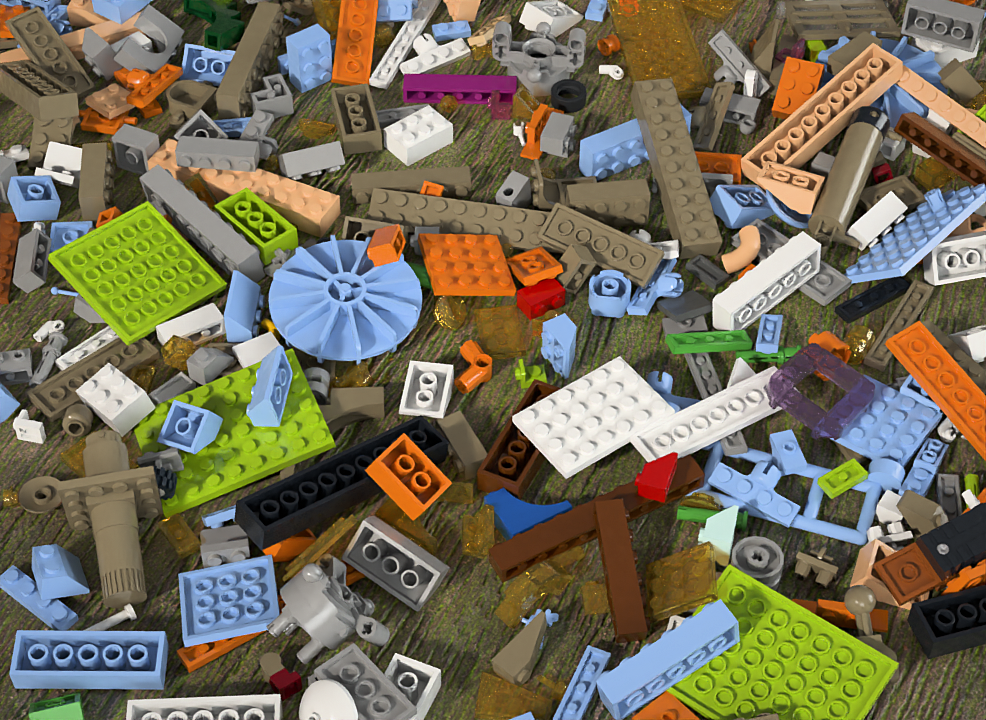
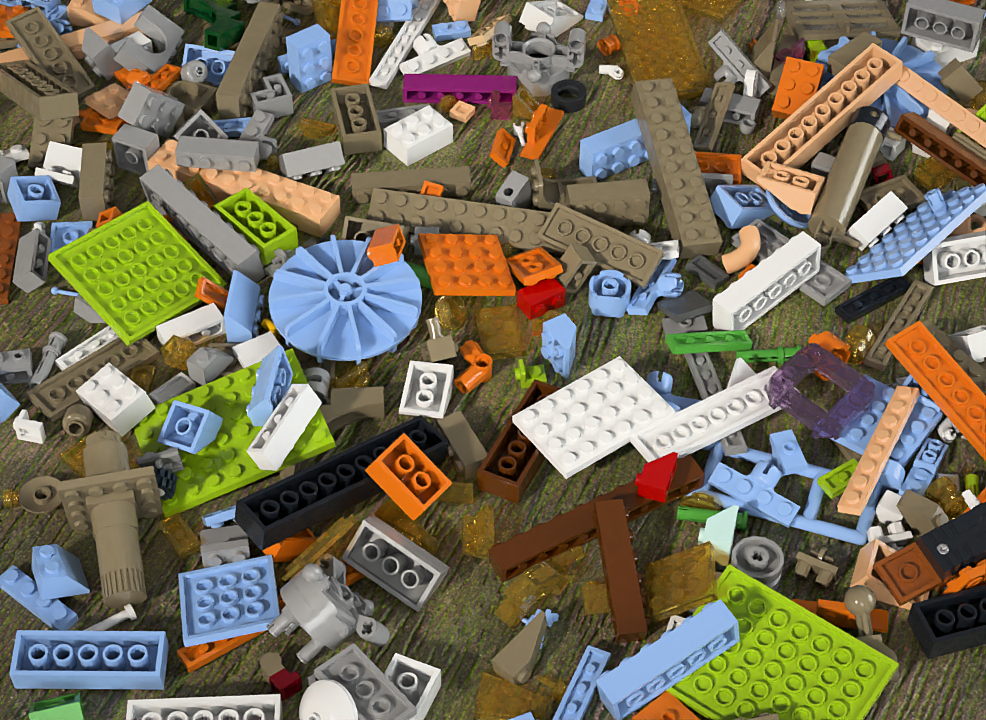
(47, 328): white arm -> none
(151, 110): none -> light grey brick
(194, 71): none -> light grey head
(211, 293): none -> orange plate
(284, 427): none -> white brick
(439, 347): none -> dark tan brick
(462, 111): none -> light nougat plate
(502, 147): none -> orange plate
(517, 516): blue arch -> none
(558, 135): light grey brick -> none
(769, 333): light blue plate -> none
(878, 450): none -> light nougat plate
(944, 493): none -> clear yellow wheel

